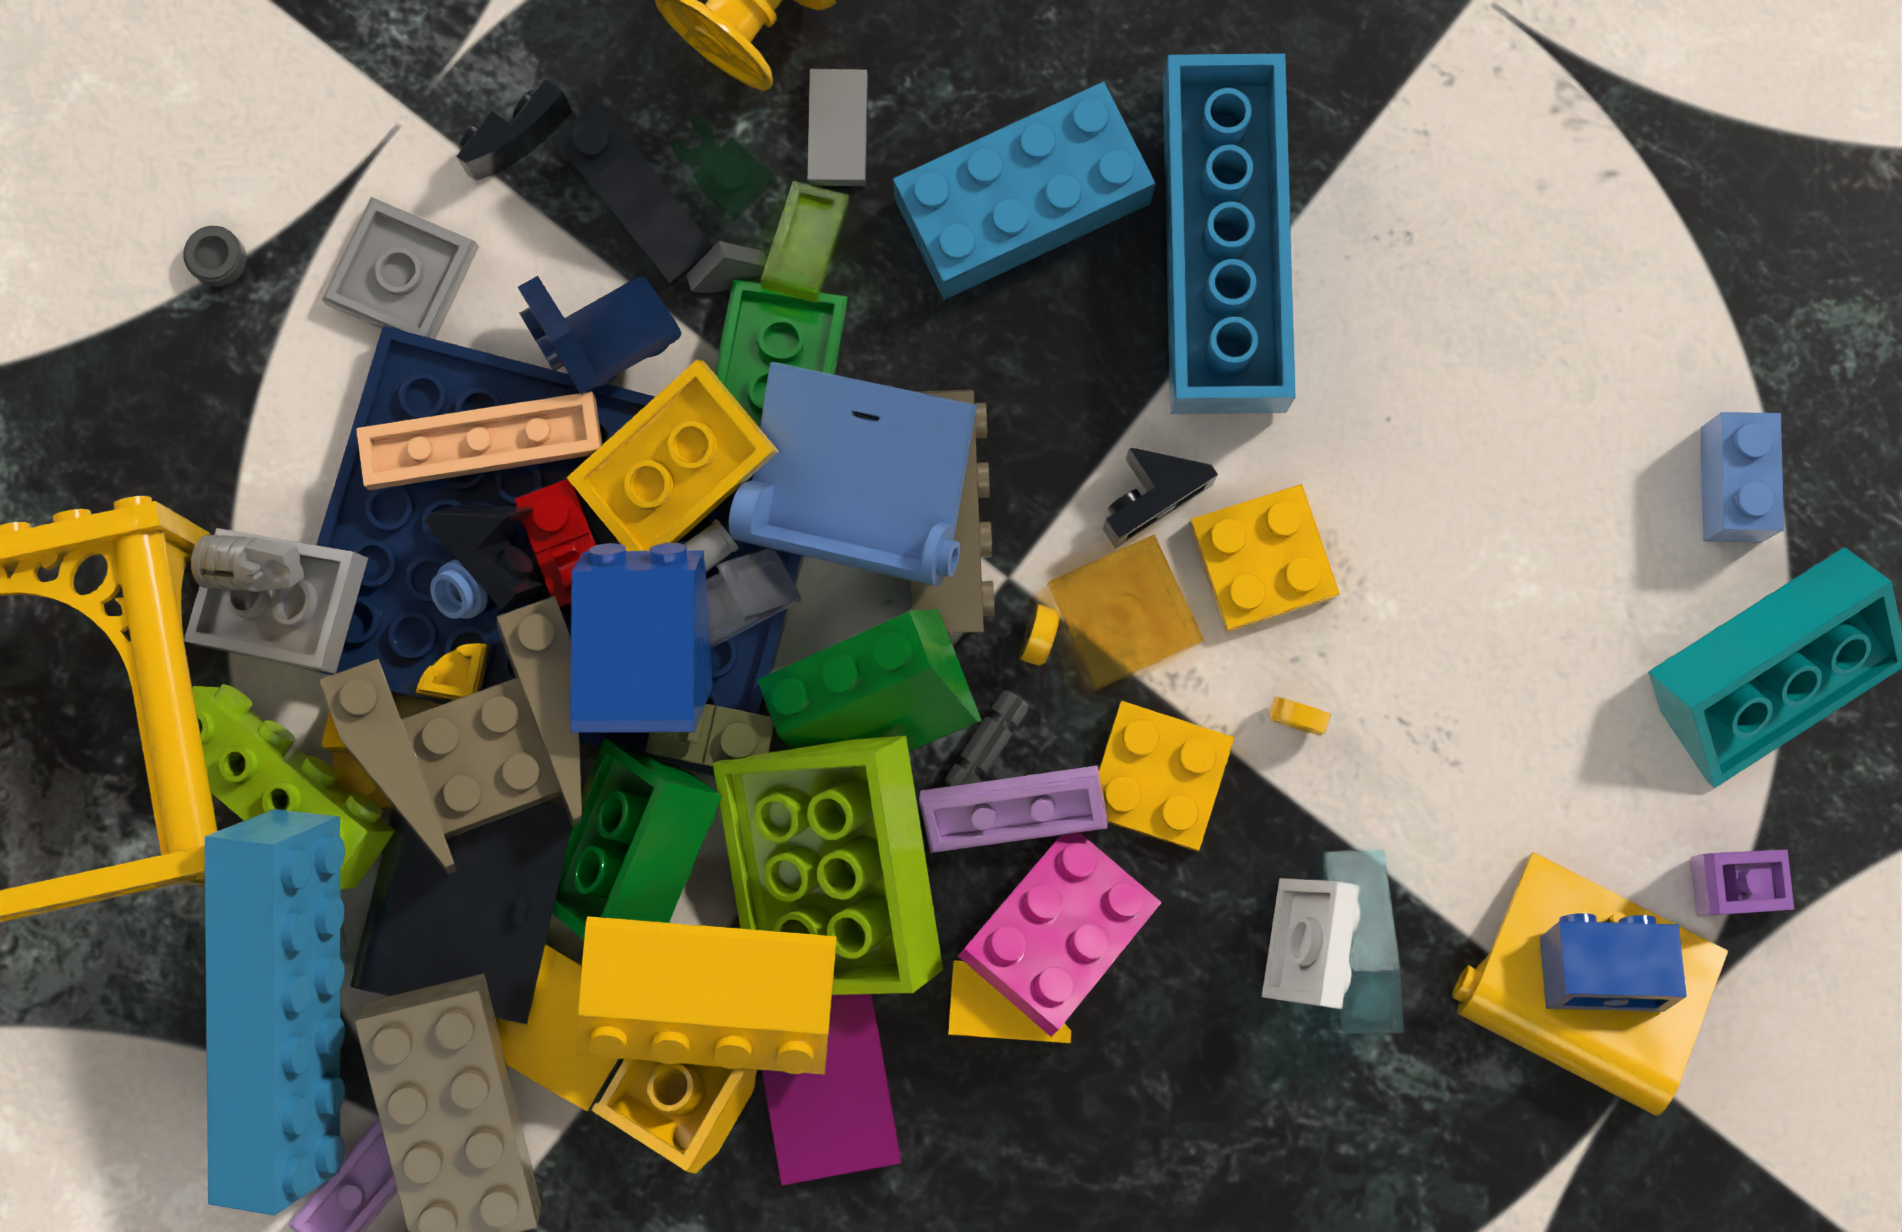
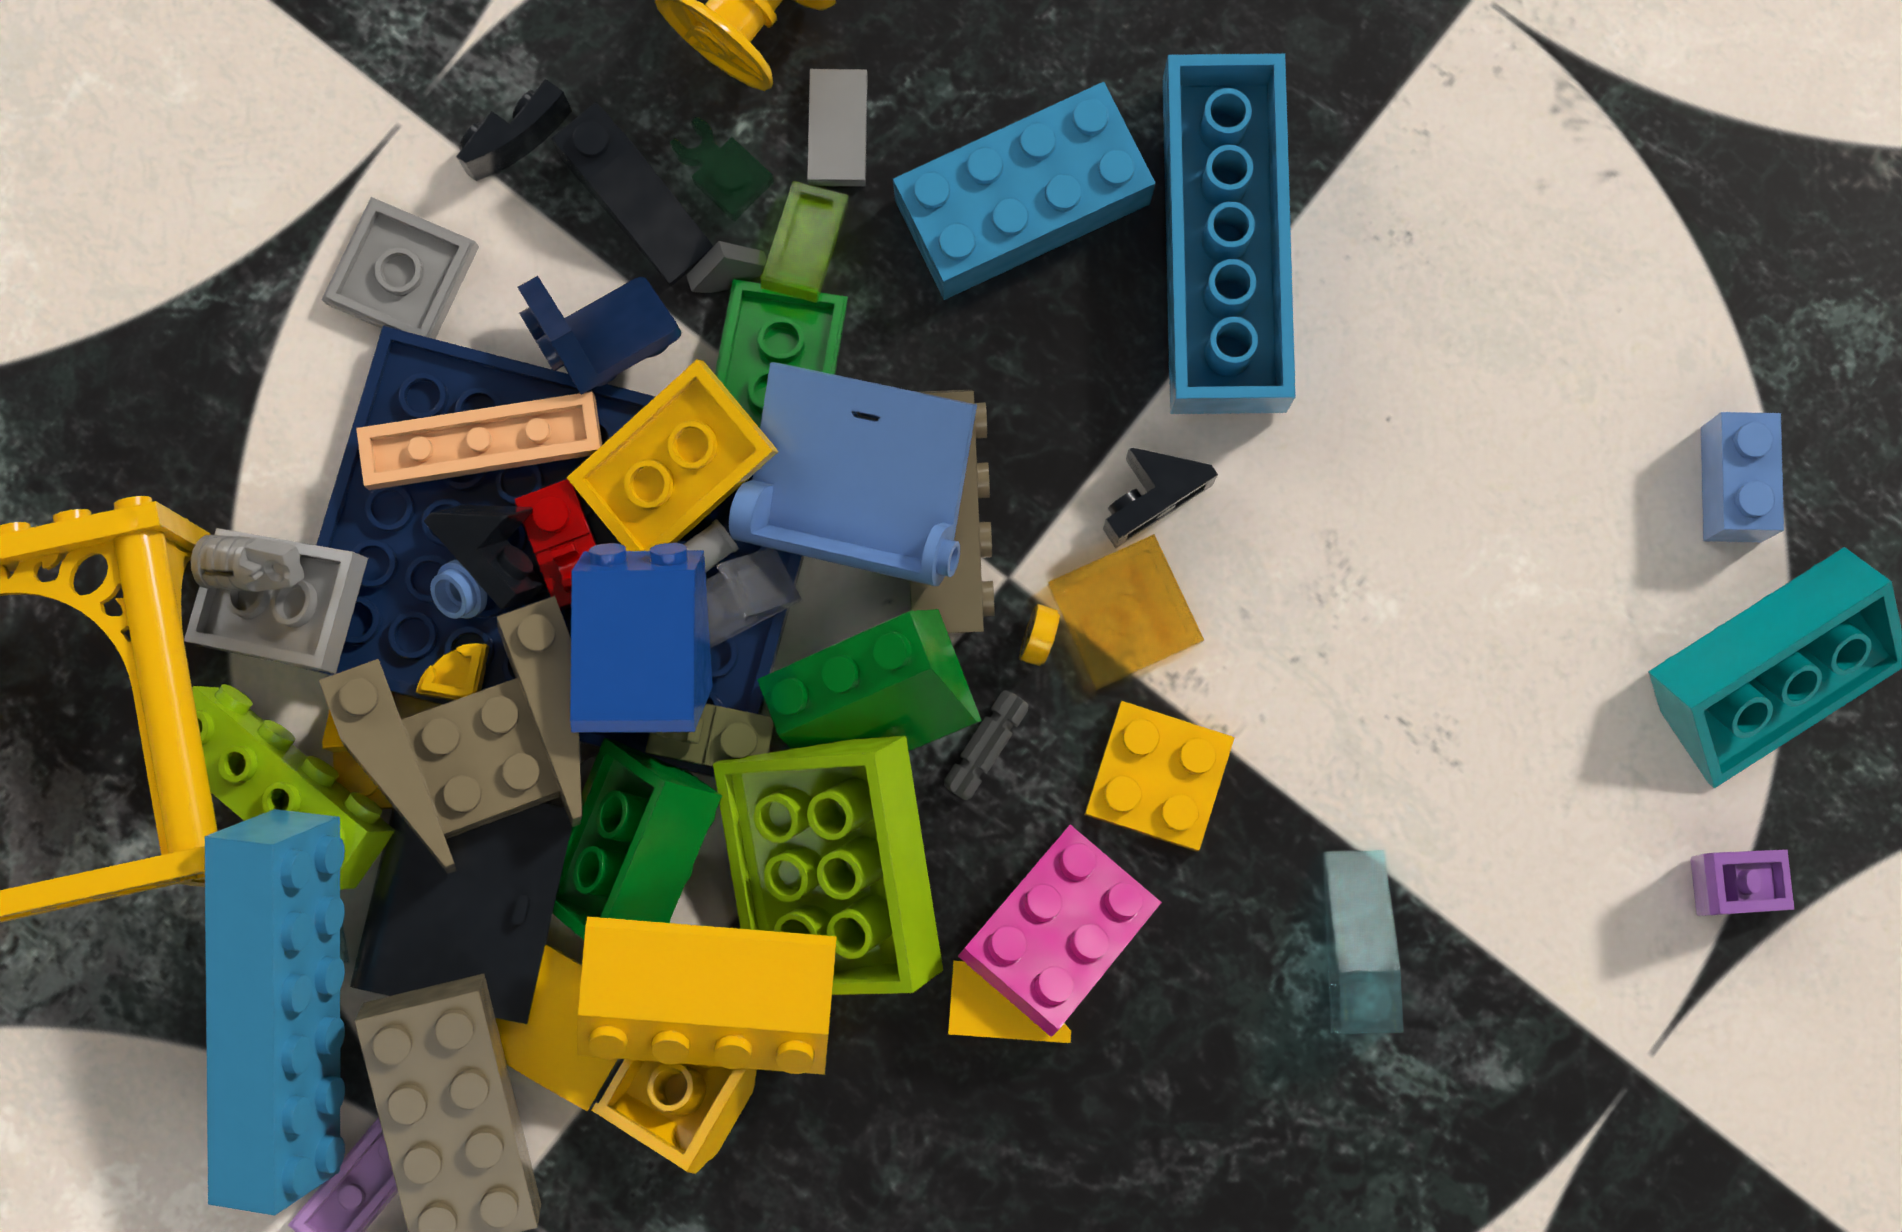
(214, 256): dark grey tile -> none
(837, 1118): magenta tile -> none
(1013, 809): lavender tile -> none
(1264, 558): yellow plate -> none
(1299, 716): yellow tile -> none
(1311, 942): white plate -> none
(1612, 964): blue brick -> none
(1620, 1051): yellow door -> none

